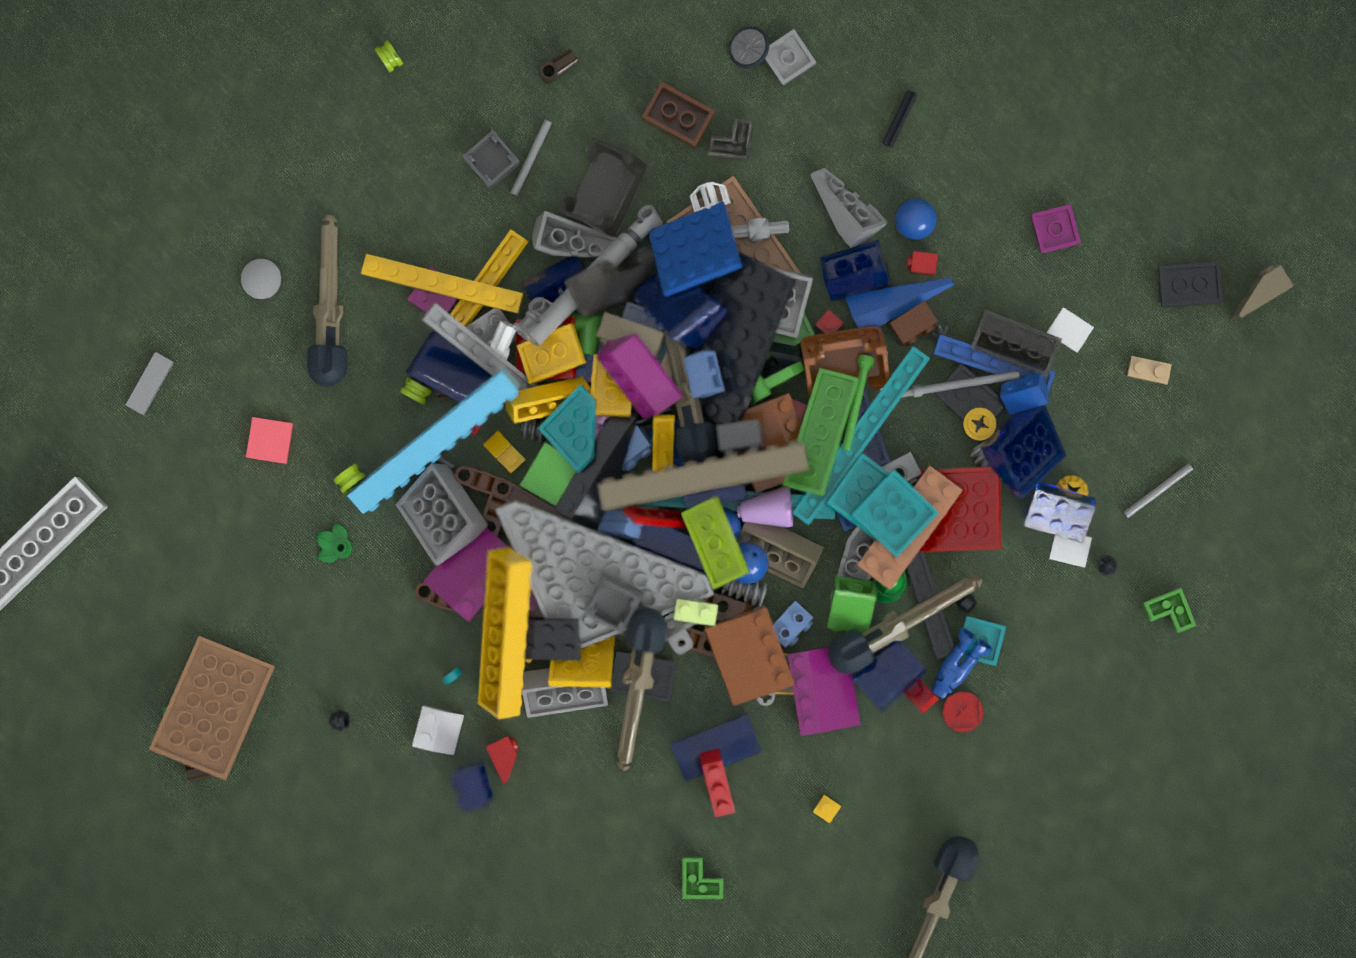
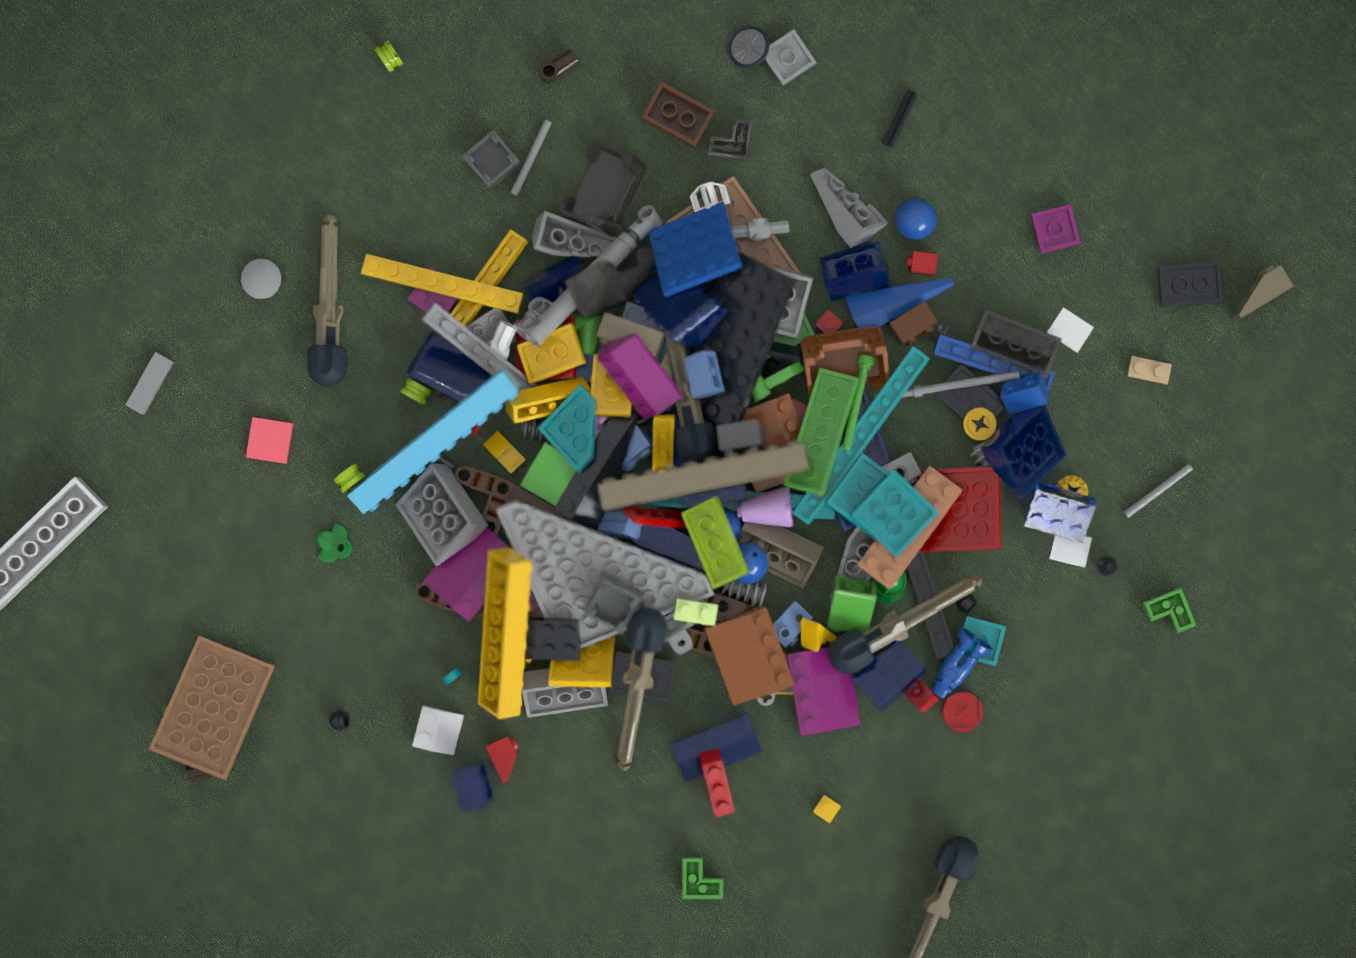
(814, 635): none -> yellow slope

